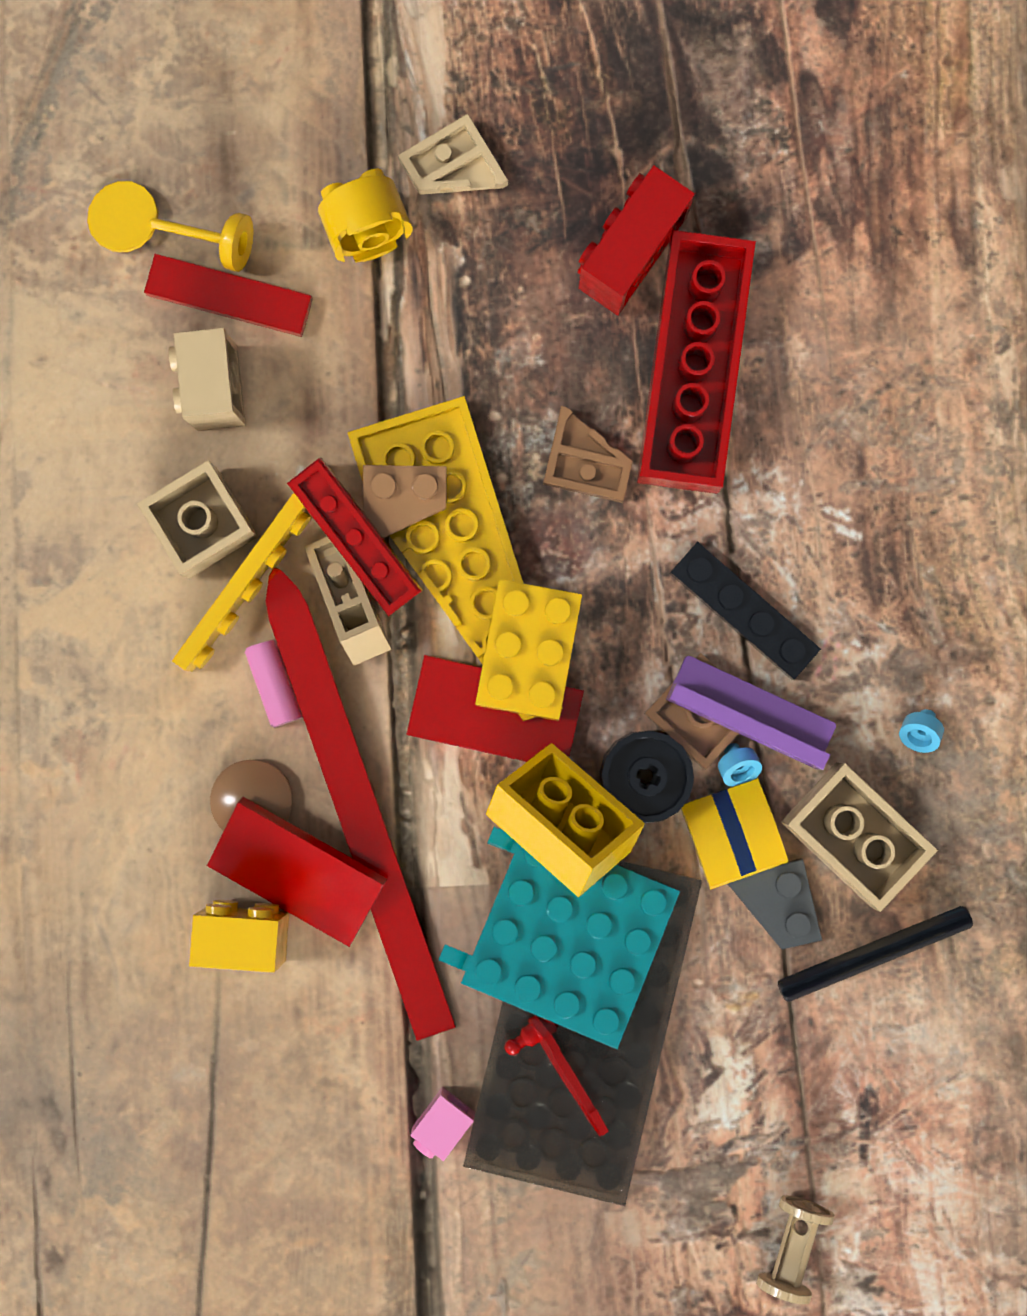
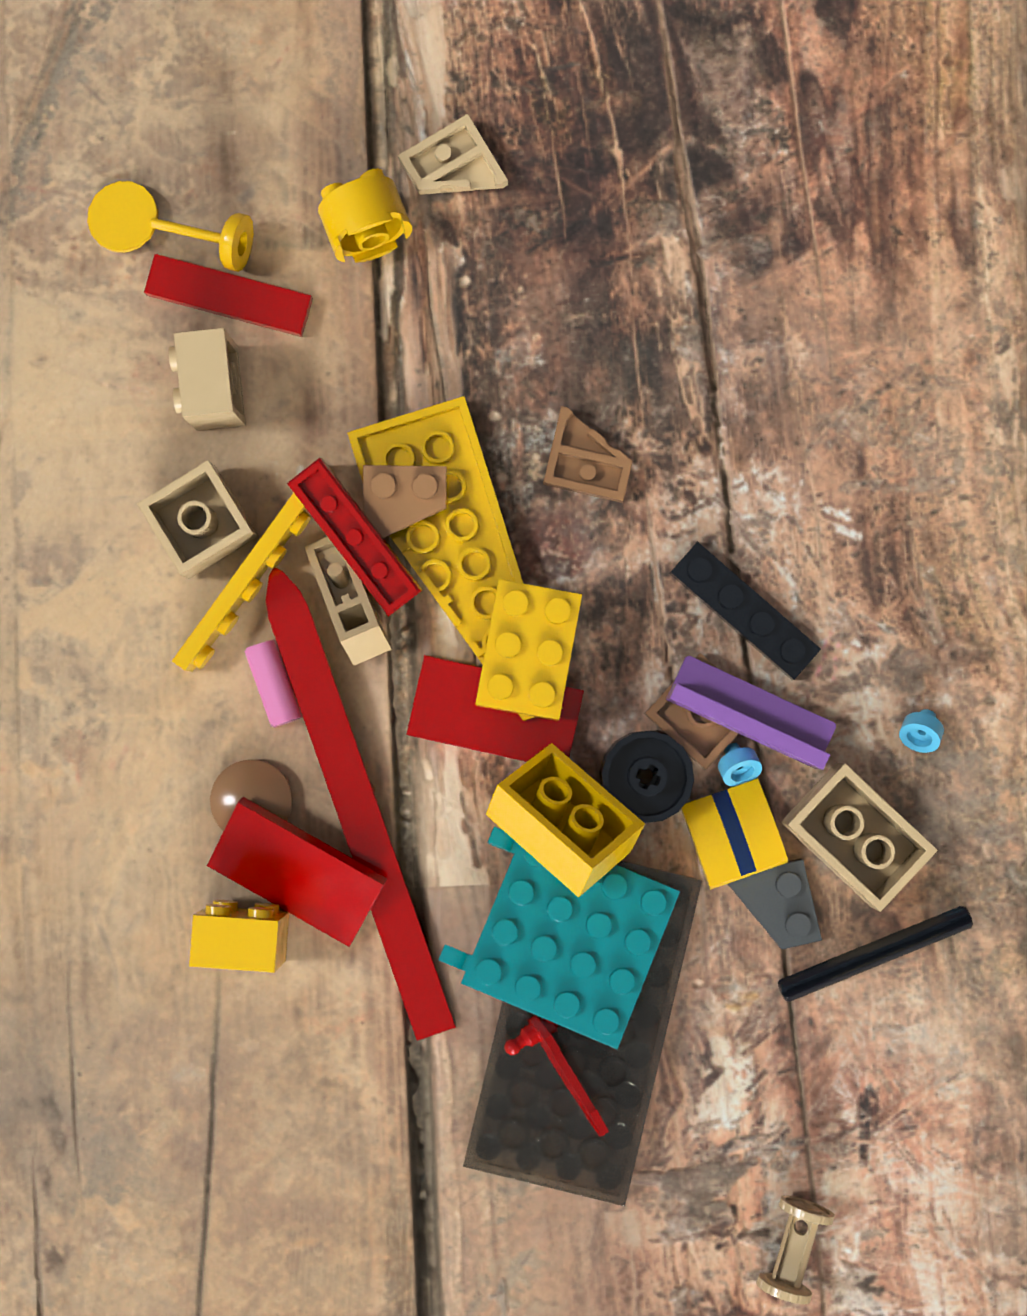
(441, 1125): bright pink brick -> none
(633, 239): red brick -> none
(696, 362): red brick -> none

